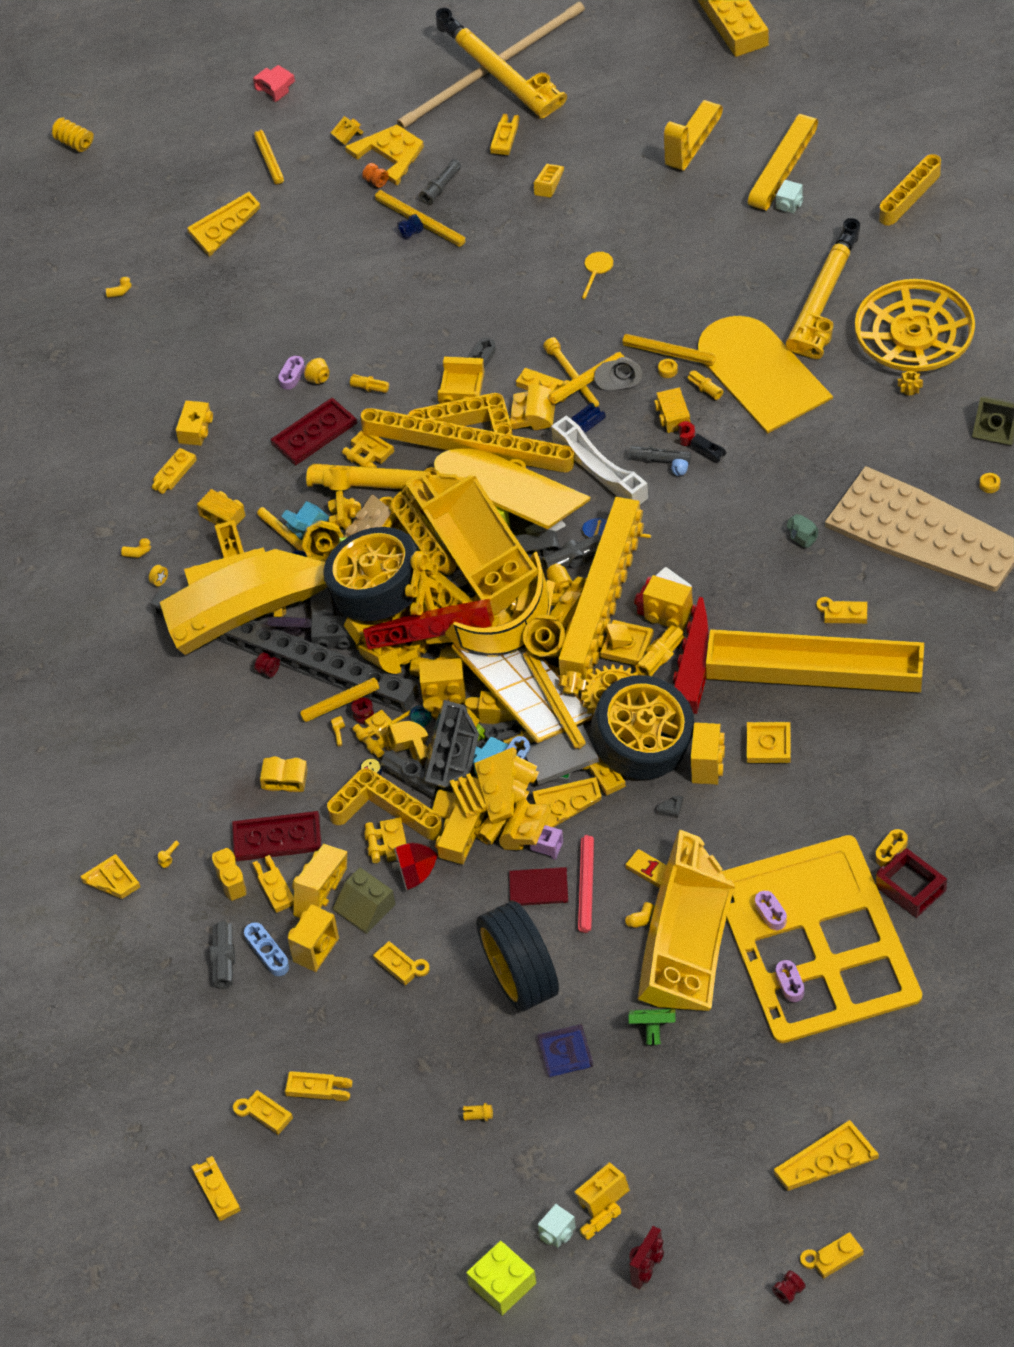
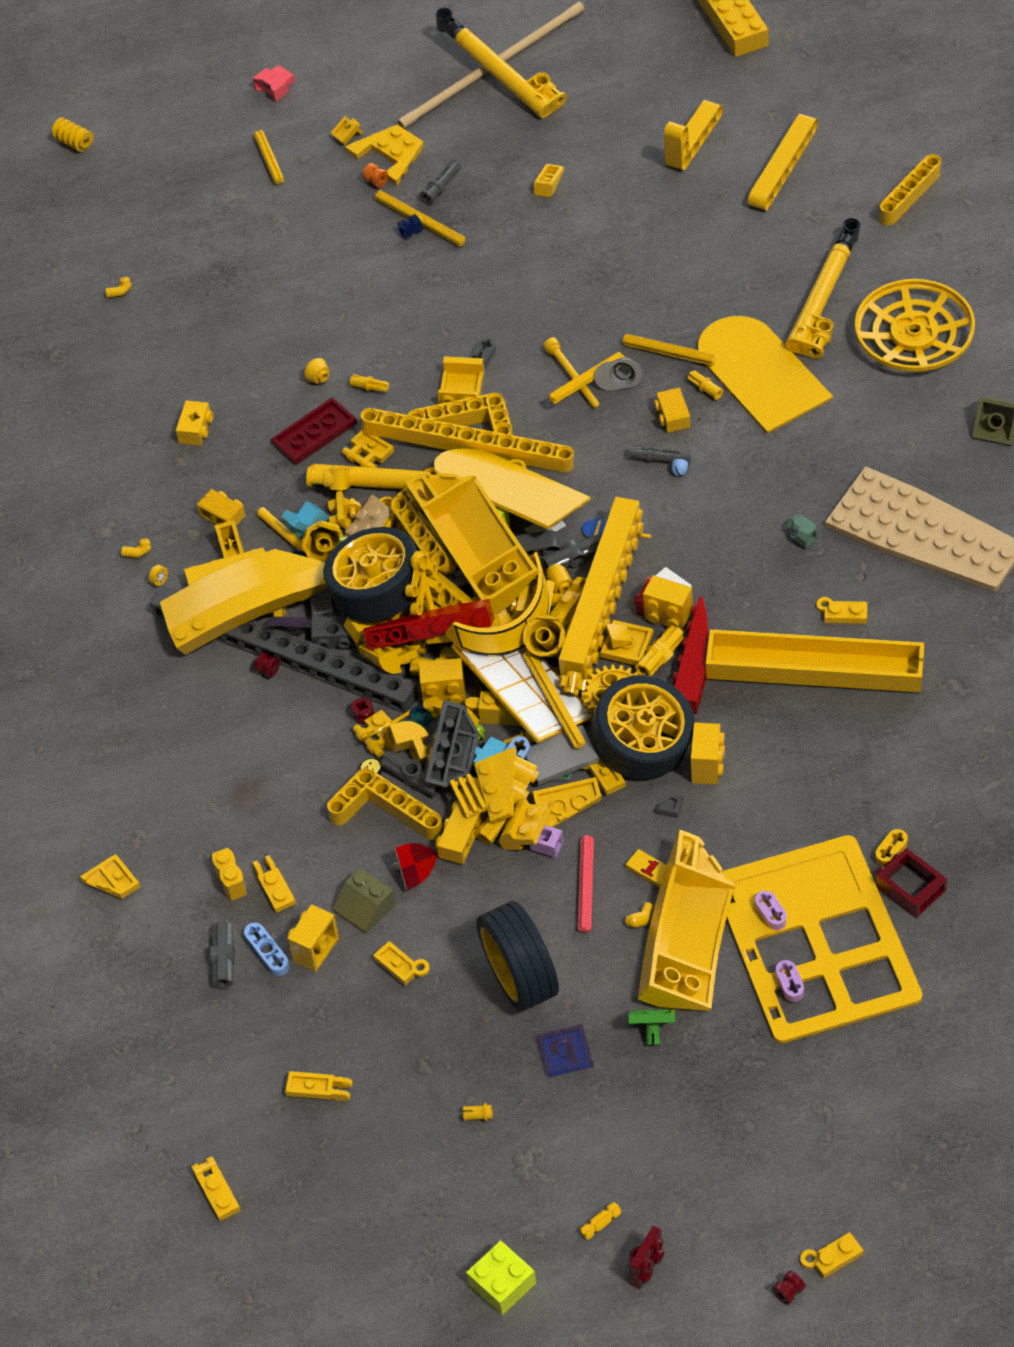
(164, 856): yellow hand -> none
(173, 470): yellow hinge -> none
(223, 223): yellow wing -> none
(264, 1111): yellow hinge -> none
(276, 836): dark red tile -> none
(283, 774): yellow brick -> none
(287, 371): lavender beam -> none
(319, 878): yellow wedge -> none
(337, 724): yellow hand -> none
(339, 699): yellow axle -> none
(392, 835): yellow plate -> none
(443, 803): yellow slope -> none
(503, 730): dark grey beam -> none
(504, 135): yellow hinge -> none
(531, 377): yellow plate -> none
(532, 408): yellow brick -> none
(539, 886): dark red piece -> none
(556, 1226): light aqua brick -> none
(587, 413): clear blue tile -> none
(597, 264): yellow piece -> none
(602, 1189): yellow hinge -> none
(619, 481): white arch -> none
(667, 368): yellow tile -> none
(688, 437): black piece -> none
(768, 742): yellow plate -> none
(789, 196): light aqua brick -> none
(830, 1155): yellow wing -> none
(910, 383): yellow gear -> none
(989, 483): yellow tile -> none

